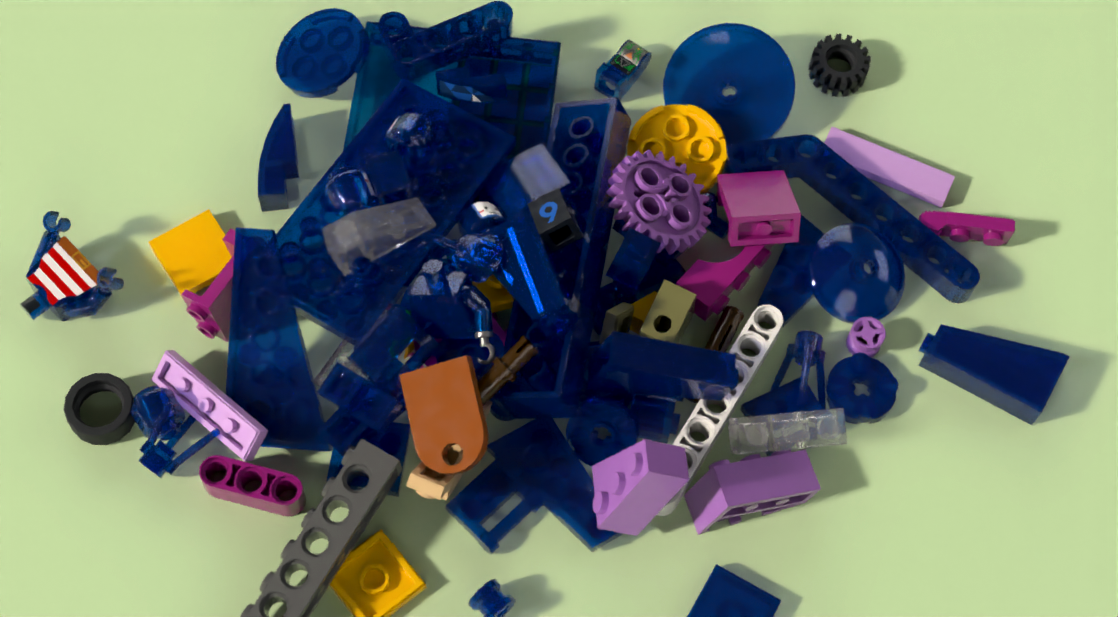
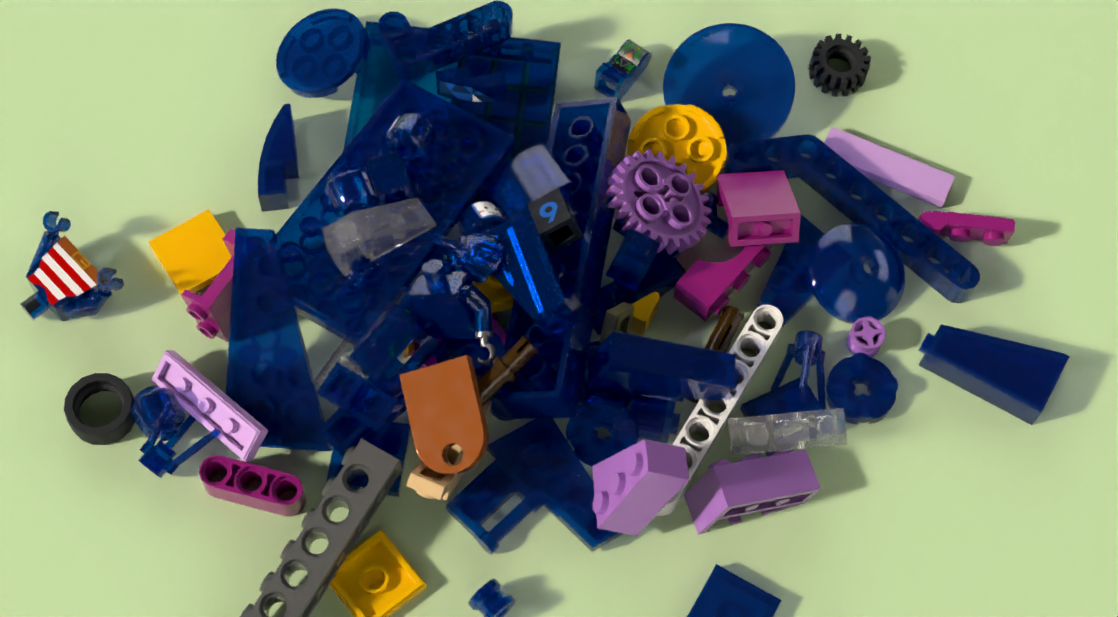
(669, 313): olive torso -> none

